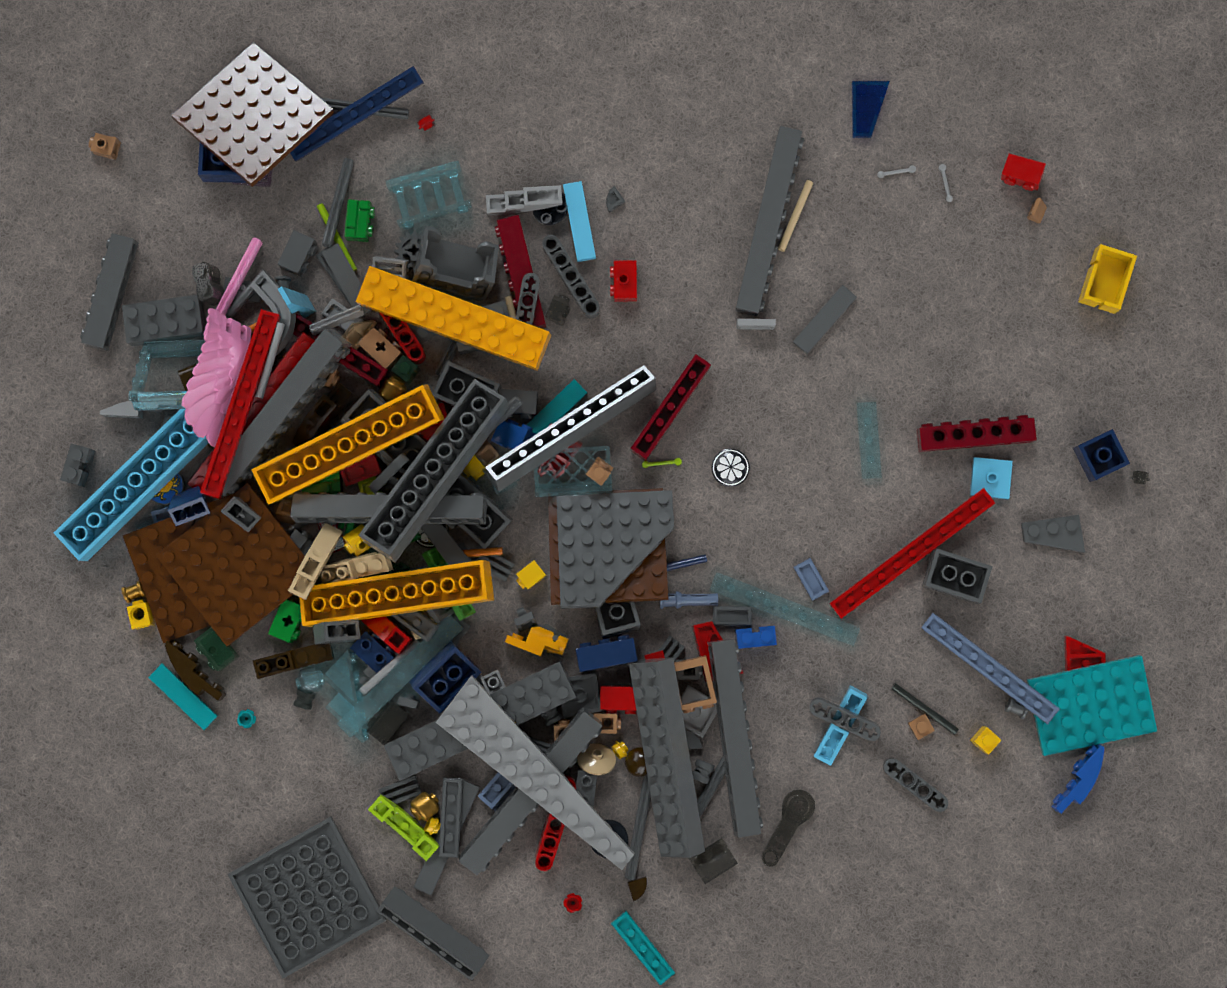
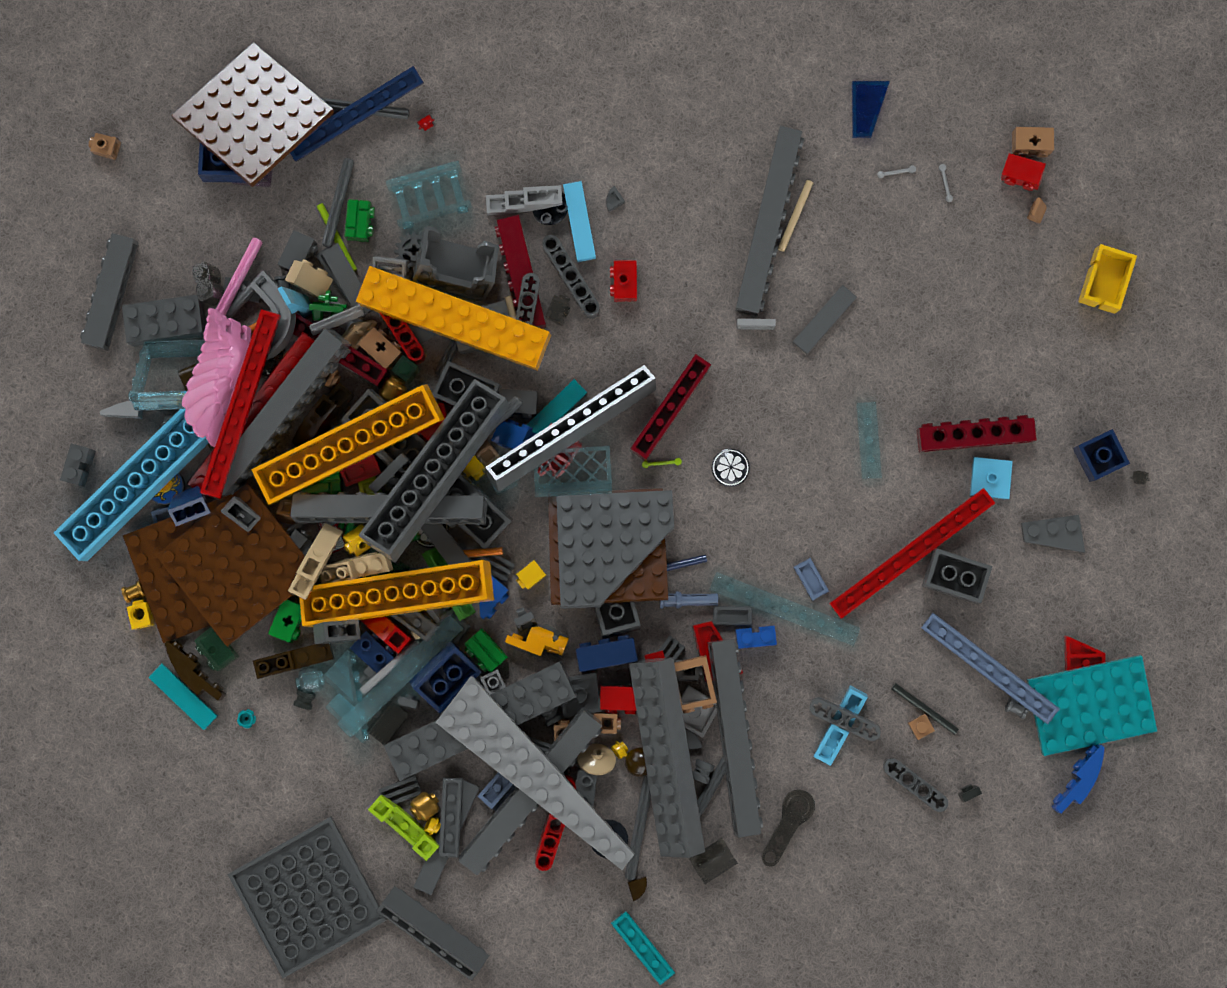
(270, 360): light grey bar -> none
(308, 279): none -> tan brick
(319, 308): none -> green hips
(485, 650): none -> green brick
(487, 609): none -> blue slope
(572, 897): red plate -> none
(599, 471): medium nougat brick -> none
(969, 792): none -> pearl dark grey plate
(985, 740): yellow brick -> none
(1041, 136): none -> medium nougat brick

